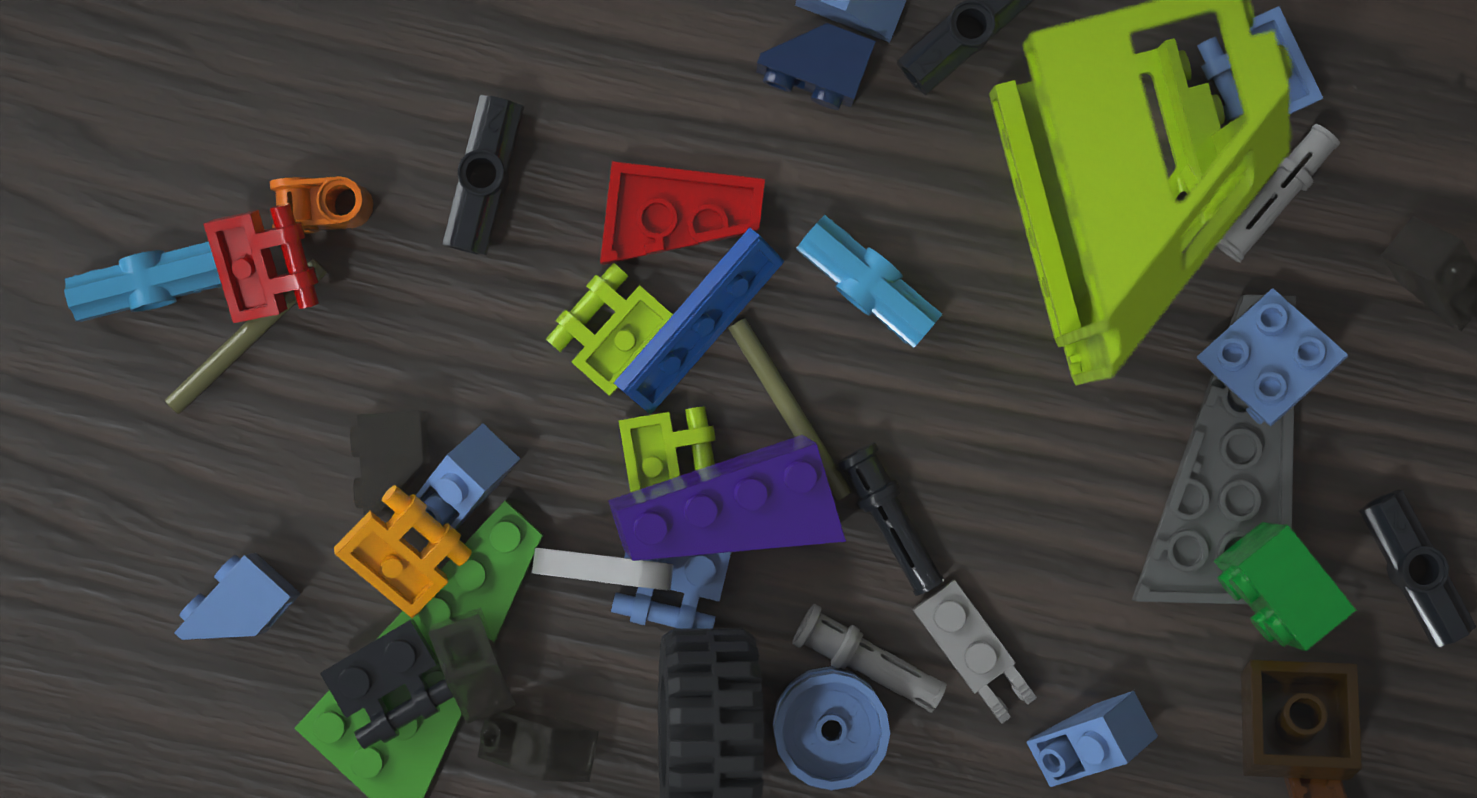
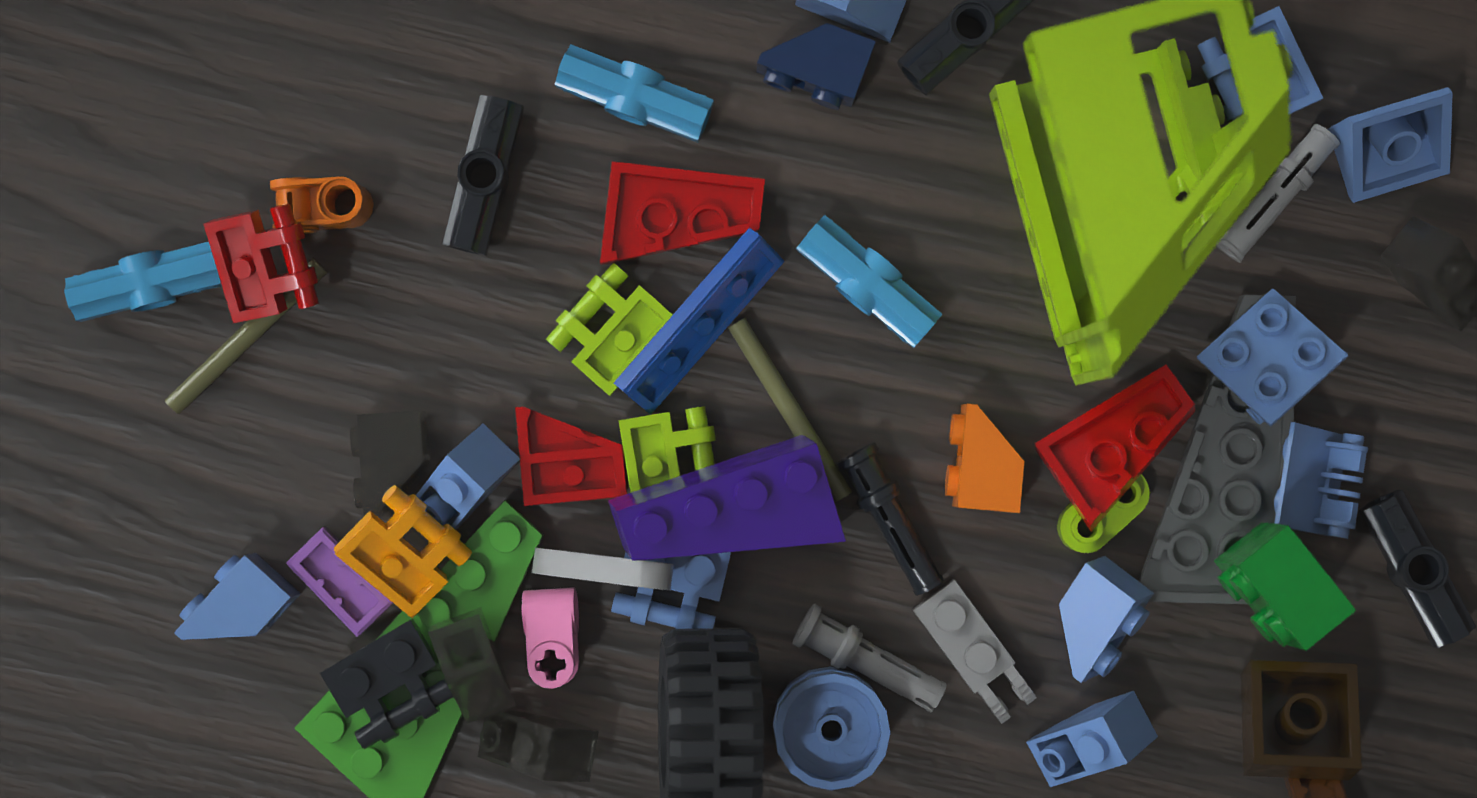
(337, 584): none -> medium lavender plate
(550, 624): none -> bright pink piece
(566, 462): none -> red wing
(634, 93): none -> dark azure piece
(987, 466): none -> orange slope
(1098, 615): none -> medium blue slope
(1109, 526): none -> lime plate
(1115, 442): none -> red wing
(1313, 480): none -> medium blue hinge
(1395, 145): none -> medium blue slope

